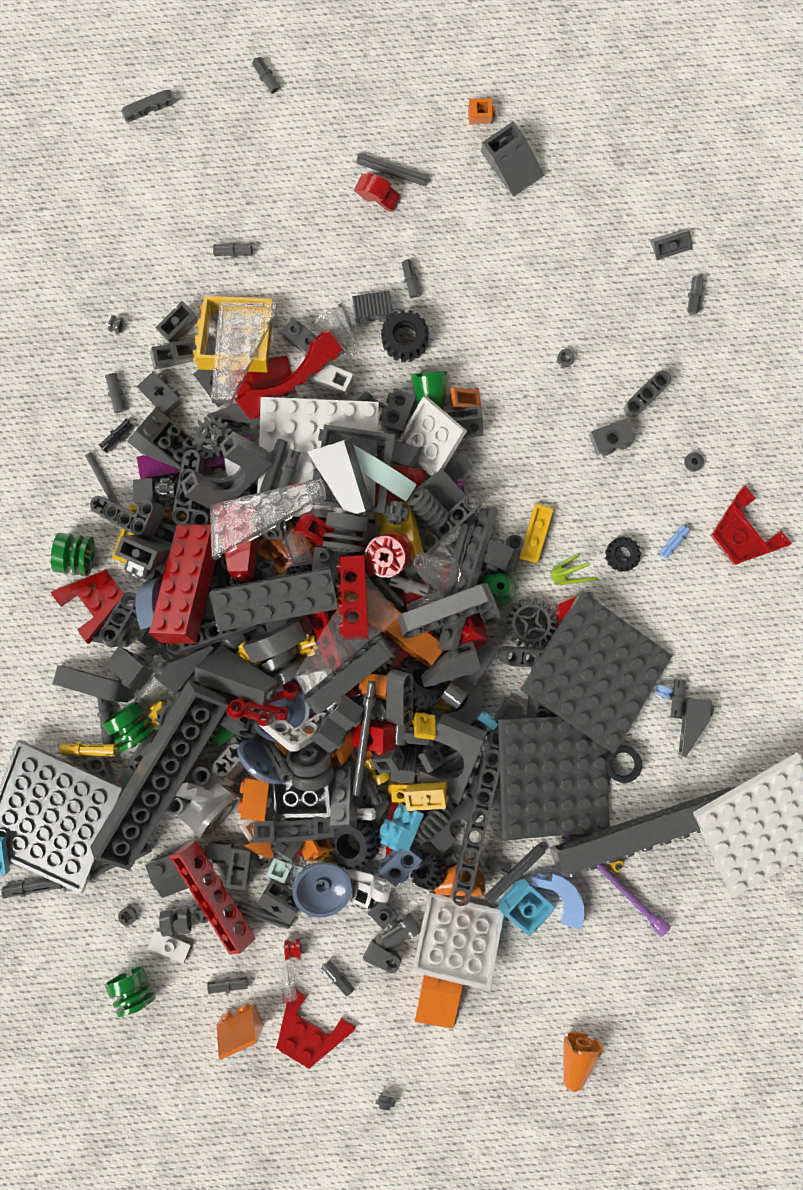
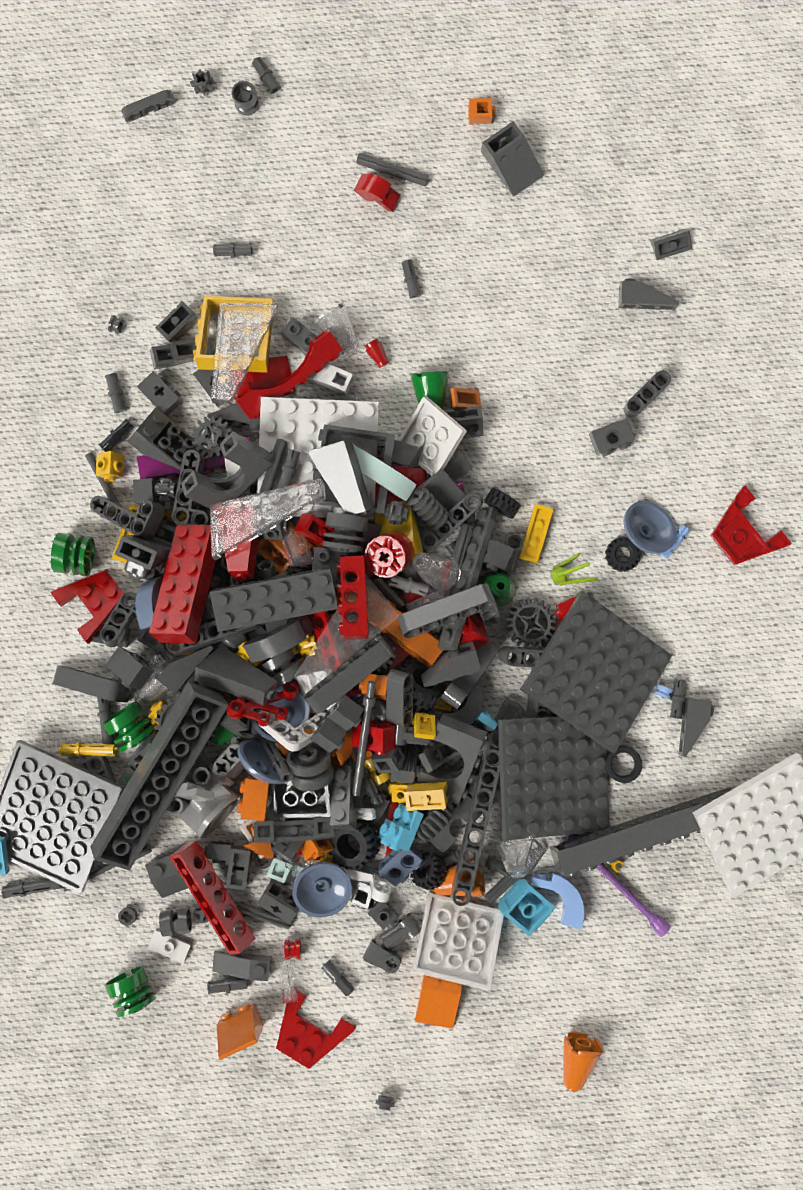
(110, 466): none -> yellow brick
(202, 82): none -> dark grey gear
(243, 965): none -> dark grey slope
(245, 98): none -> dark grey wheel
(366, 396): dark grey hand -> none
(372, 307): dark grey brick -> none
(376, 352): none -> red cone
(400, 320): black tyre -> none
(402, 412): dark grey brick -> none
(502, 502): none -> black tyre
(521, 855): none -> clear slope
(564, 363): dark grey bush -> none
(639, 295): none -> dark grey slope
(649, 527): none -> sand blue dish
(688, 464): dark grey plate -> none
(695, 295): dark grey axle -> none

